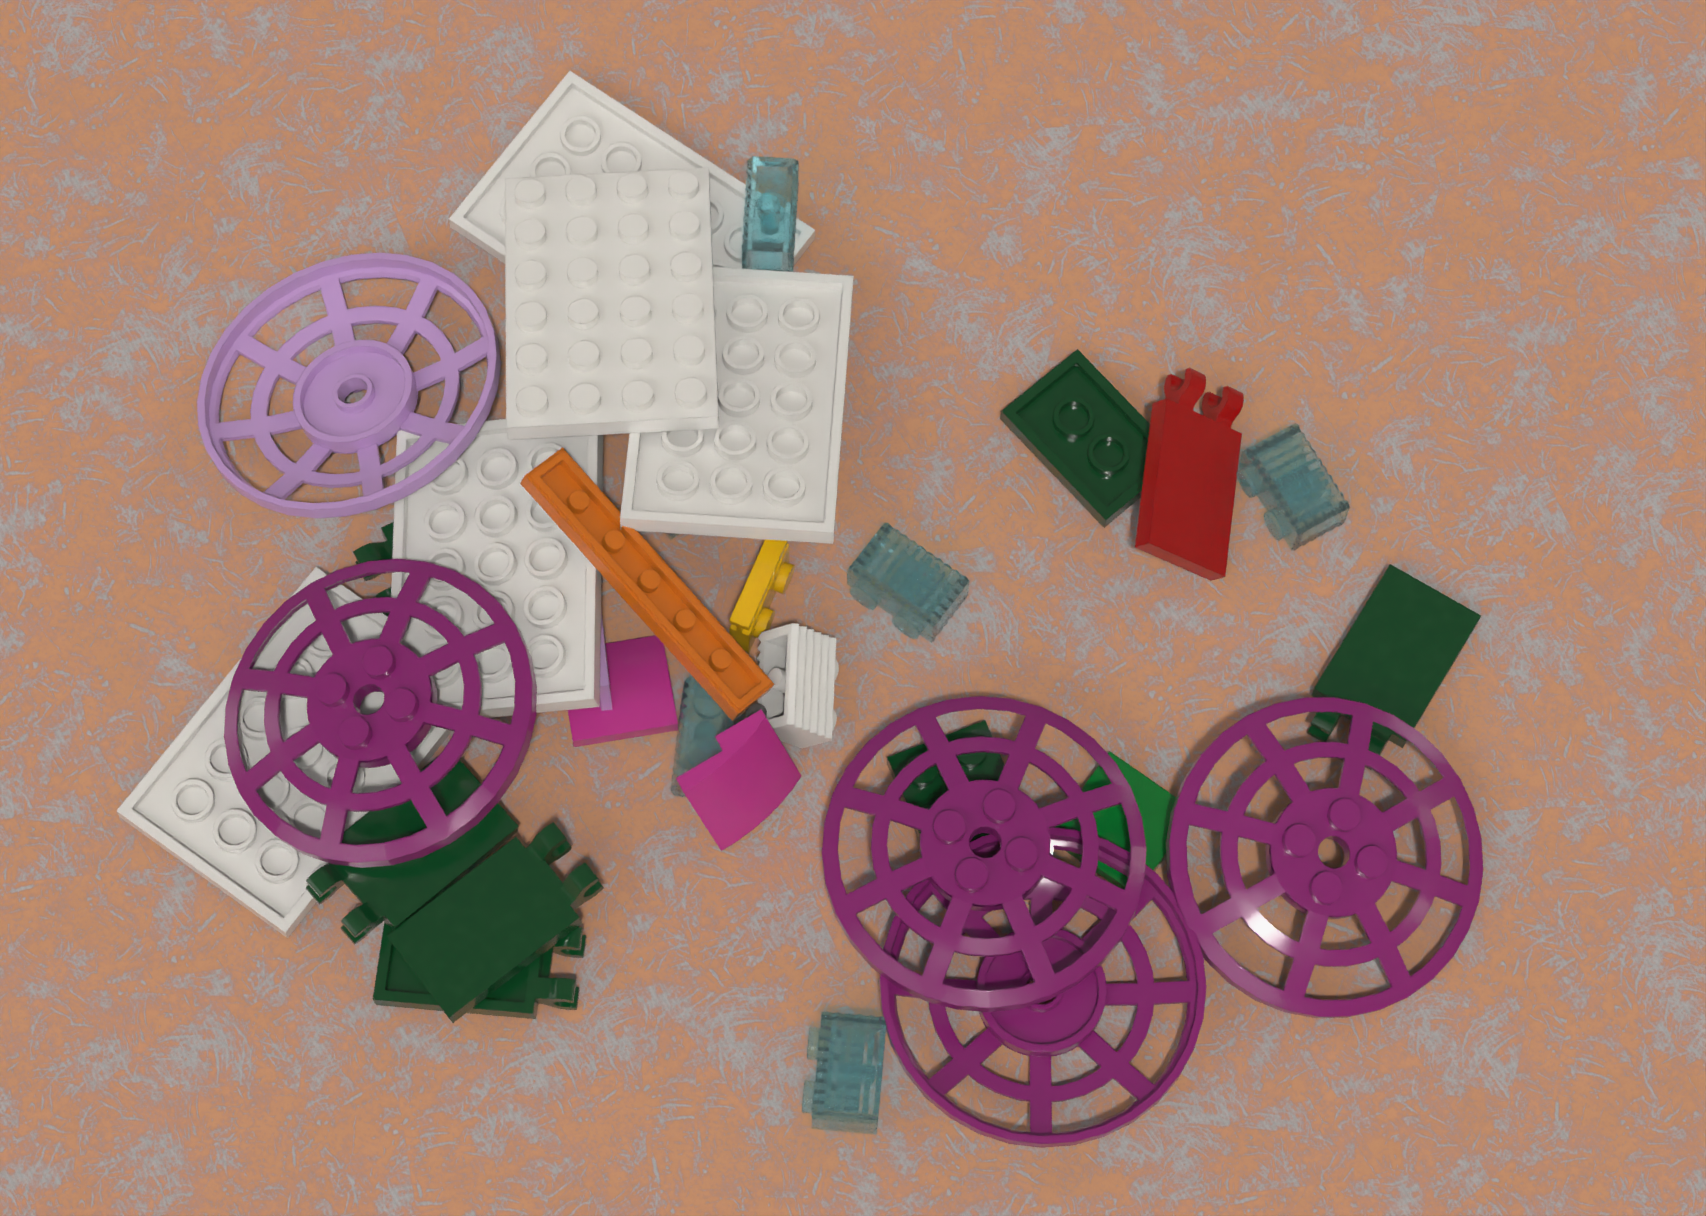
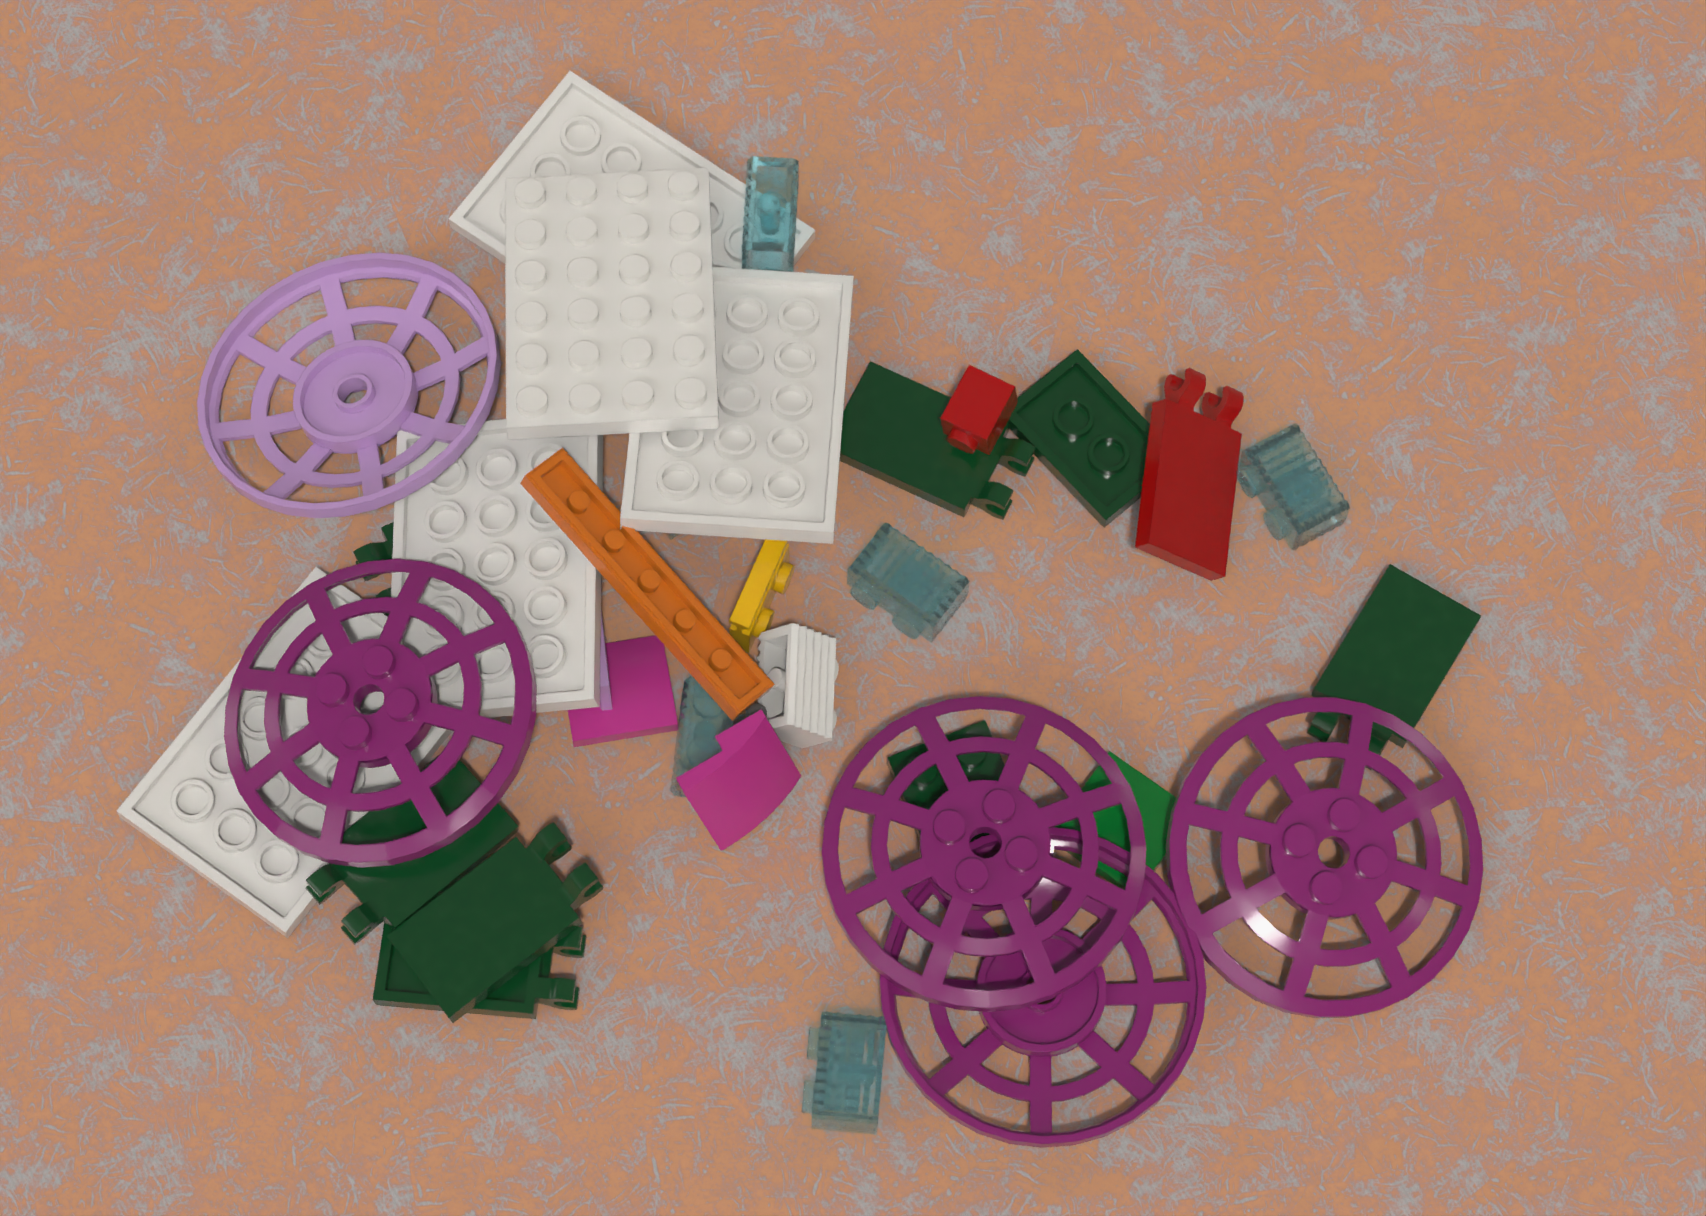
(898, 437): none -> dark green tile
(978, 411): none -> red brick

